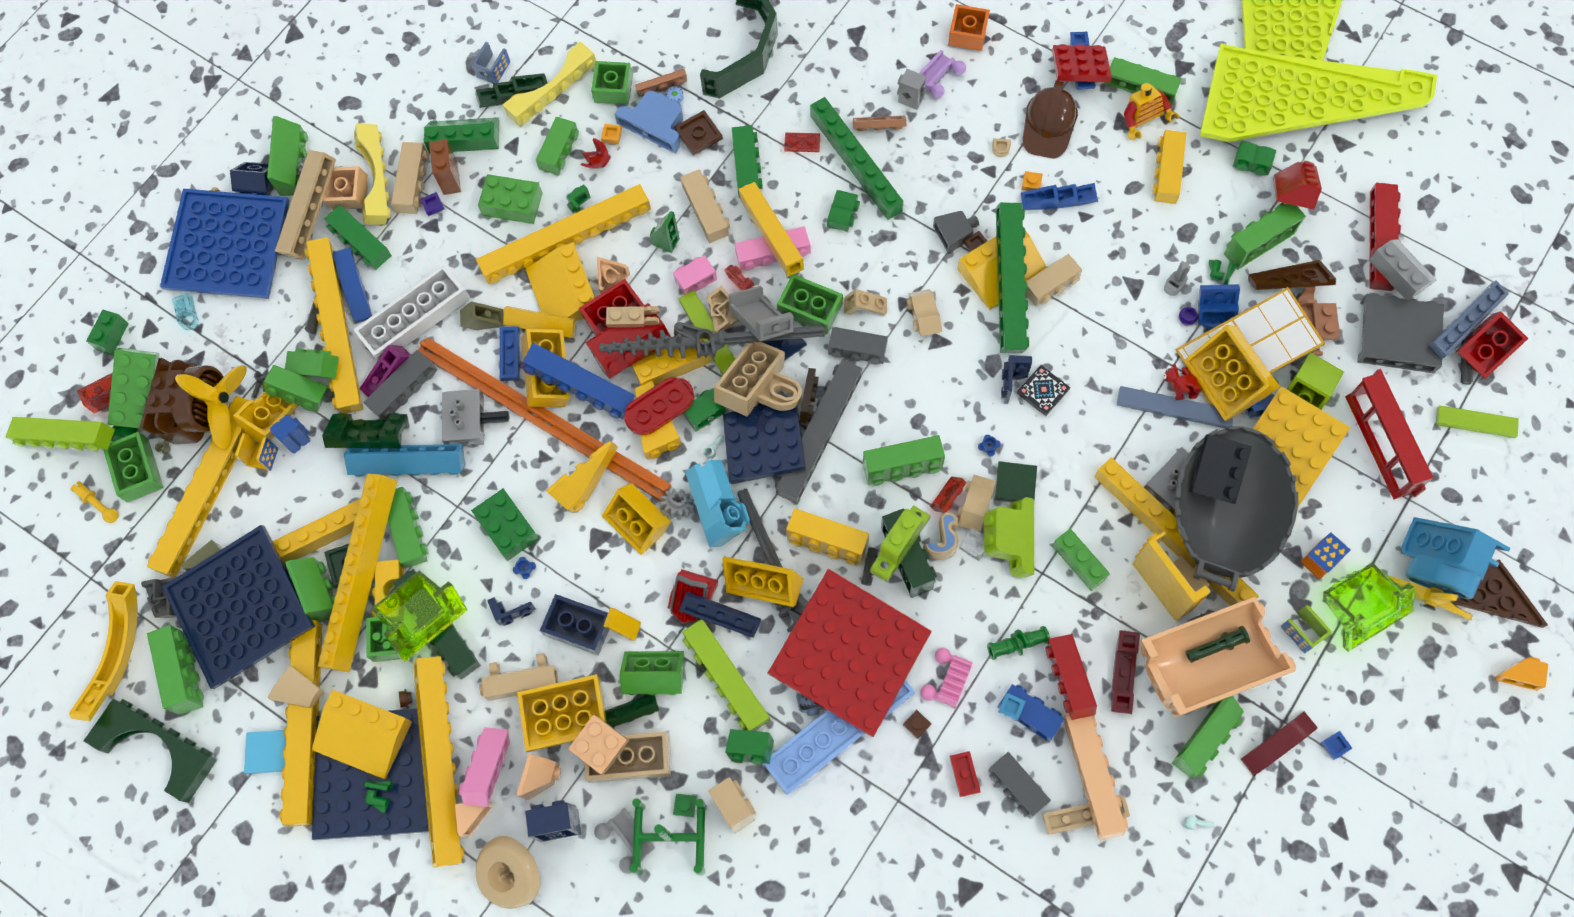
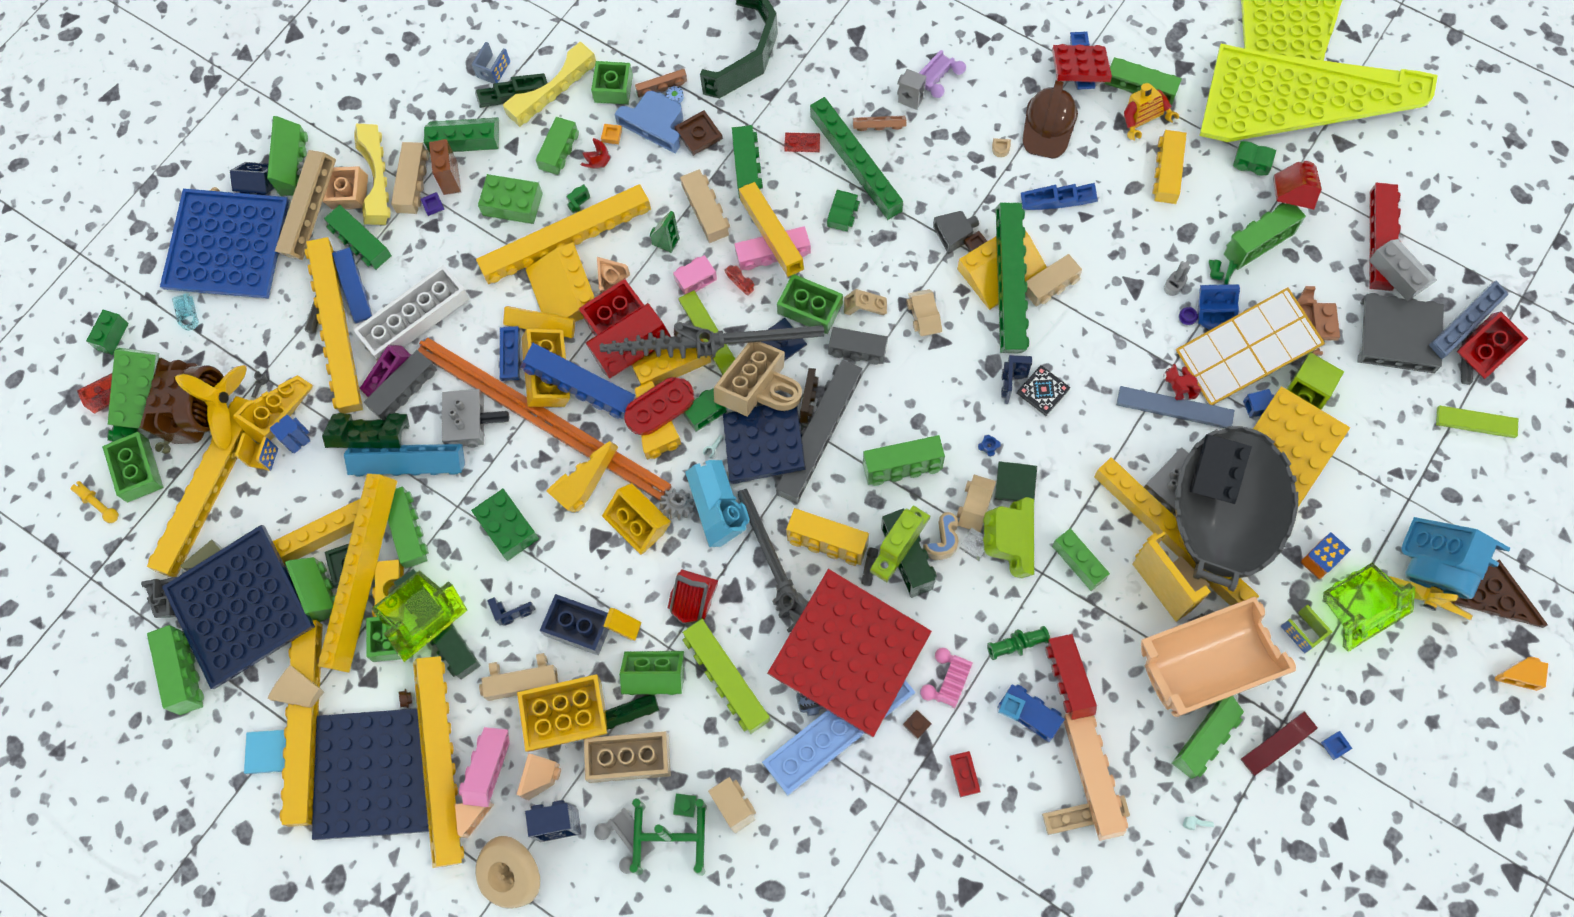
(59, 433): lime brick -> none
(117, 651): yellow arch -> none
(188, 762): dark green arch -> none
(295, 388): bright green brick -> none
(312, 363): bright green brick -> none
(360, 734): yellow slope -> none
(371, 798): green piece -> none
(481, 316): olive slope -> none
(518, 569): blue plate -> none
(598, 744): light nougat brick -> none
(631, 316): tan hinge -> none
(719, 310): tan slope -> none
(720, 614): dark blue tile -> none
(749, 746): green brick -> none
(759, 315): light grey panel -> none
(761, 581): yellow slope -> none
(948, 494): clear red plate -> none
(968, 27): orange brick -> none
(1018, 785): dark grey brick -> none
(1031, 181): light orange plate -> none
(1124, 672): dark red slope -> none
(1226, 641): dark green pin -> none
(1231, 372): yellow slope -> none
(1293, 276): reddish brown wing -> none
(1398, 433): red piece -> none

